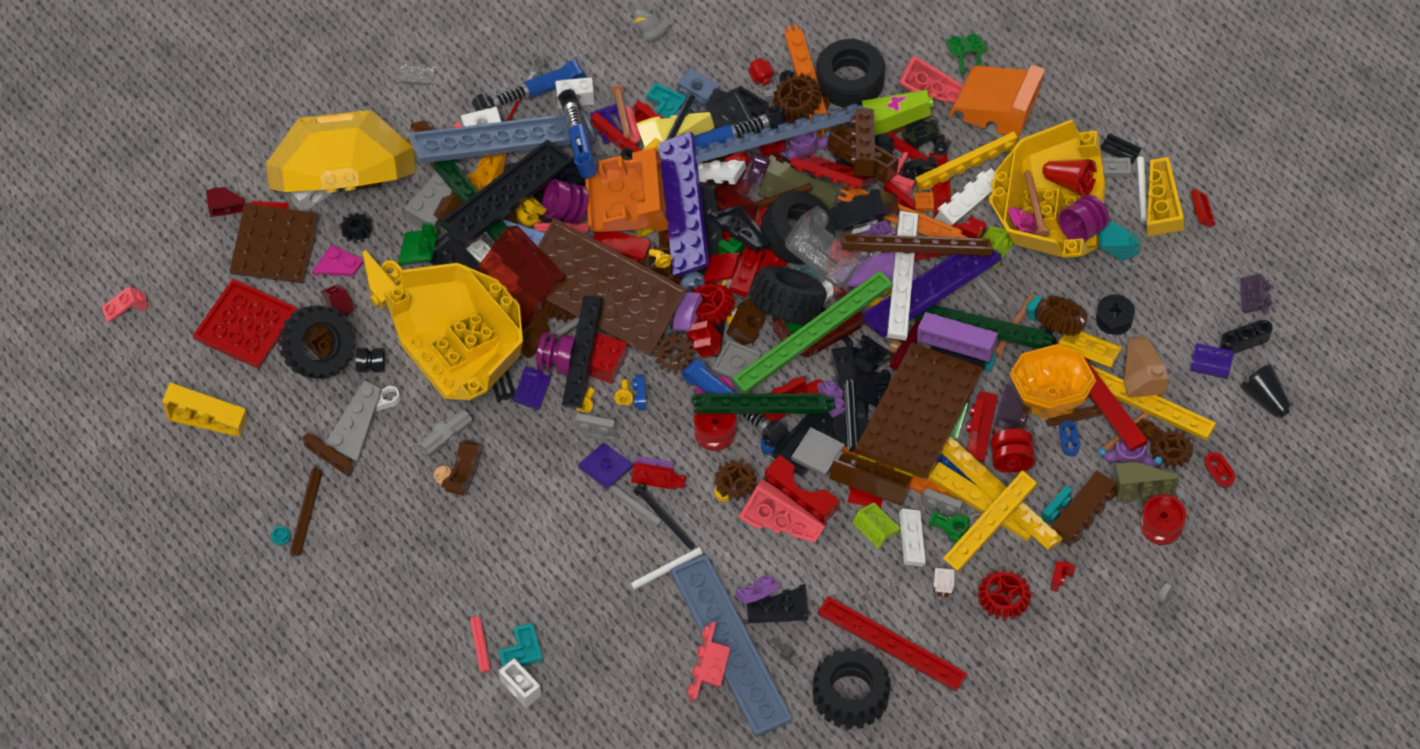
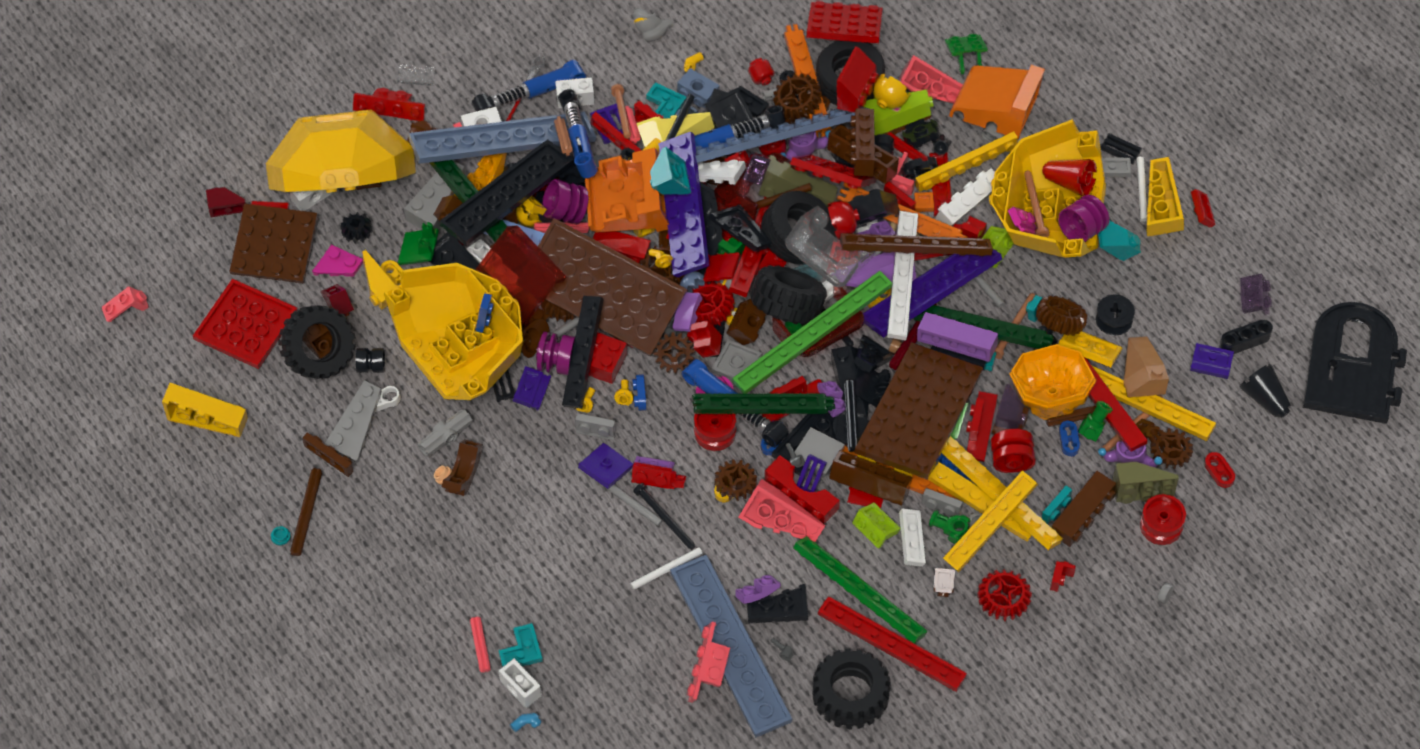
(390, 103): none -> red bracket
(485, 309): none -> blue plate
(524, 719): none -> dark azure arm
(563, 136): none -> nougat axle
(669, 174): none -> teal slope
(691, 61): none -> yellow arm
(797, 461): none -> dark grey hand
(805, 469): none -> dark purple tile
(843, 217): none -> red cylinder
(844, 22): none -> red plate
(856, 81): none -> red slope
(860, 589): none -> green plate
(890, 92): none -> yellow cylinder
(1094, 422): none -> green connector
(1357, 383): none -> black door

